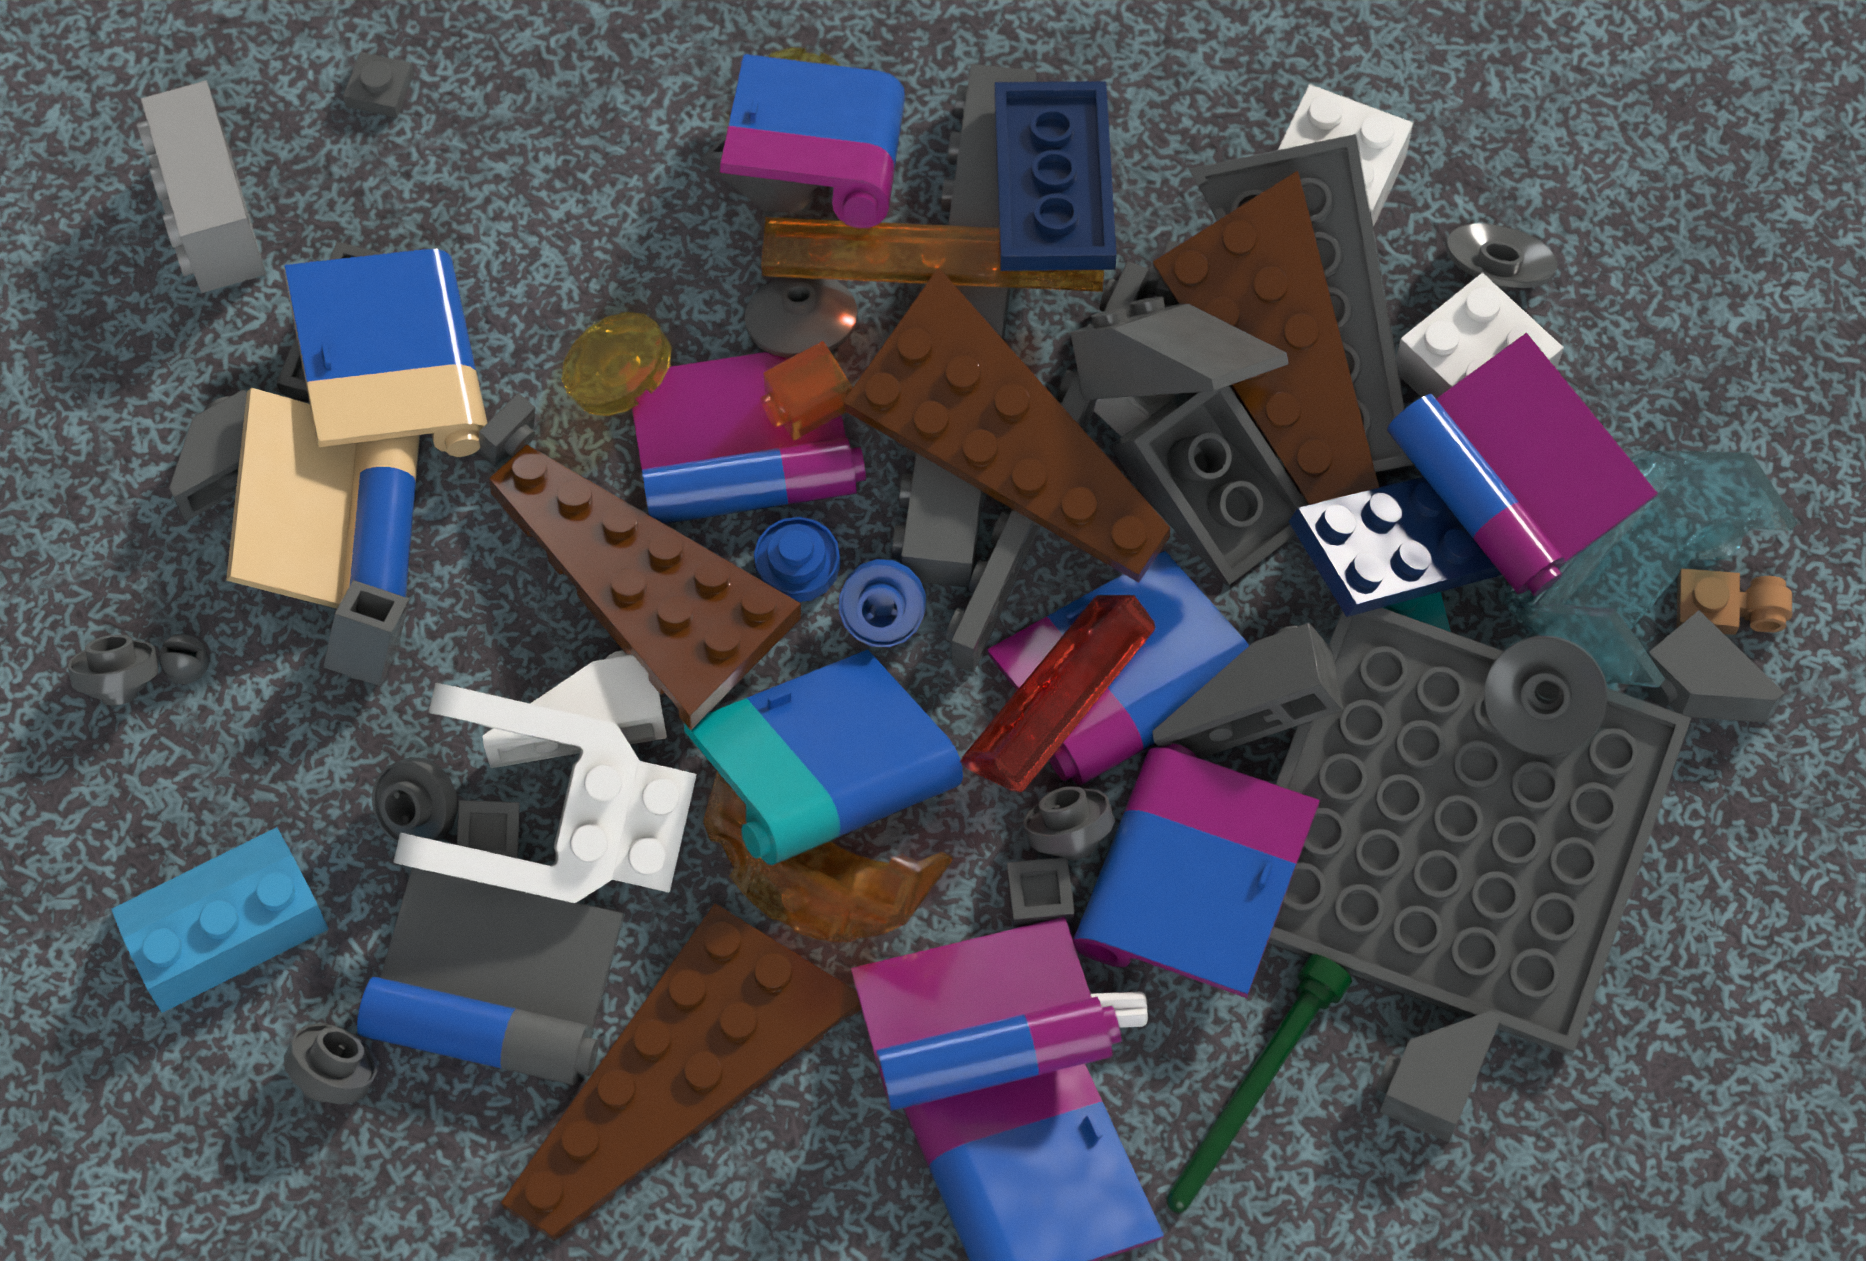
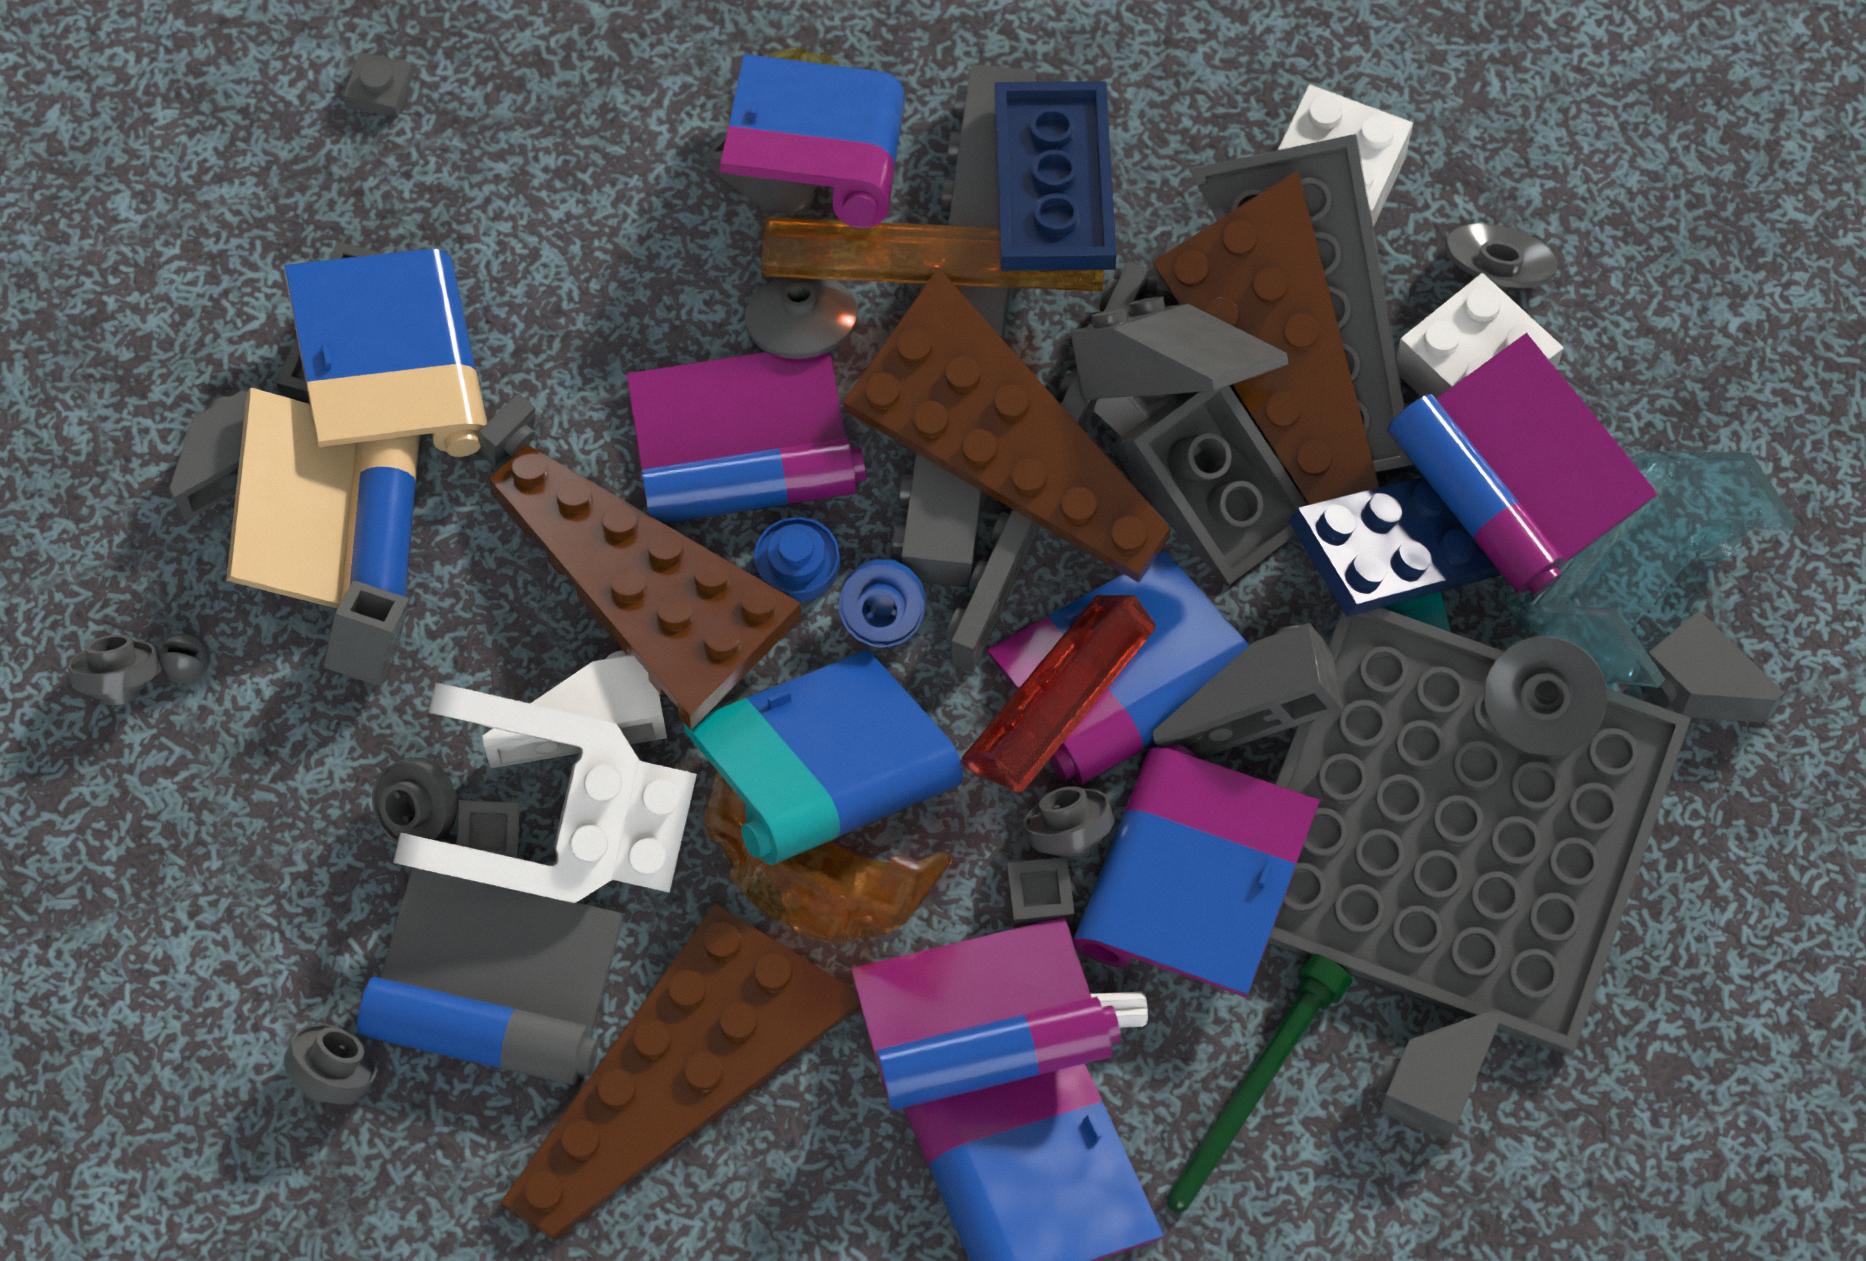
(199, 188): light grey brick -> none
(219, 920): dark azure slope -> none
(616, 363): clear yellow tile -> none
(805, 391): clear orange brick -> none
(1720, 600): medium nougat plate -> none

